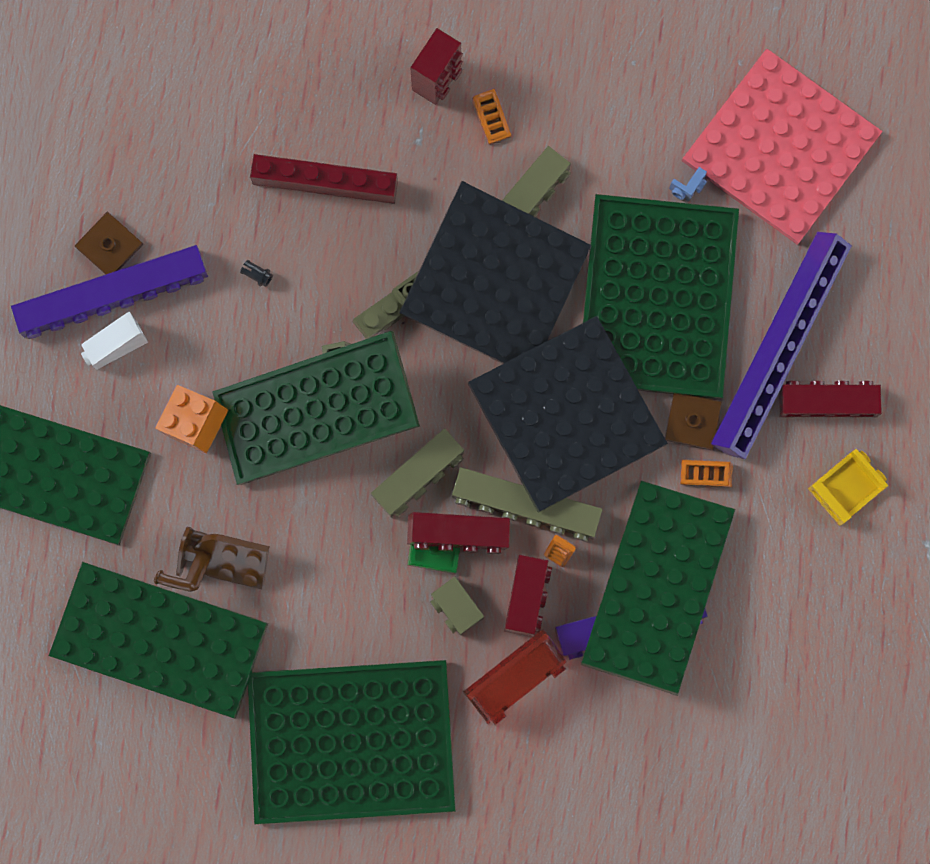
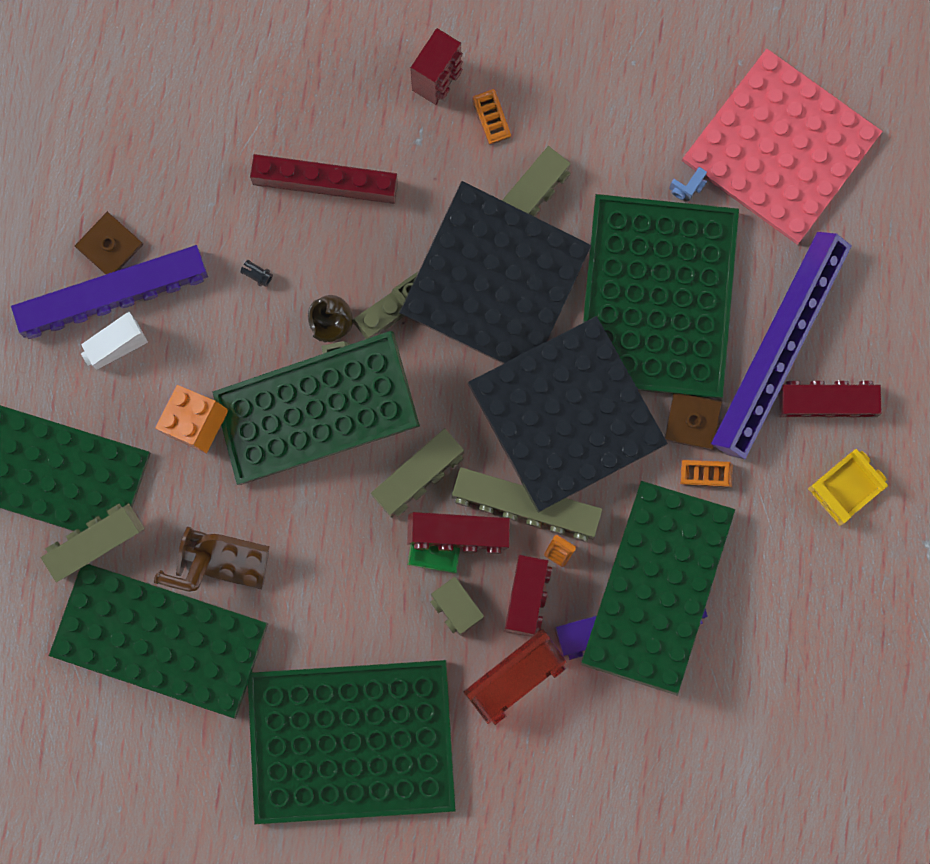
(92, 542): none -> olive brick
(330, 318): none -> dark brown piece

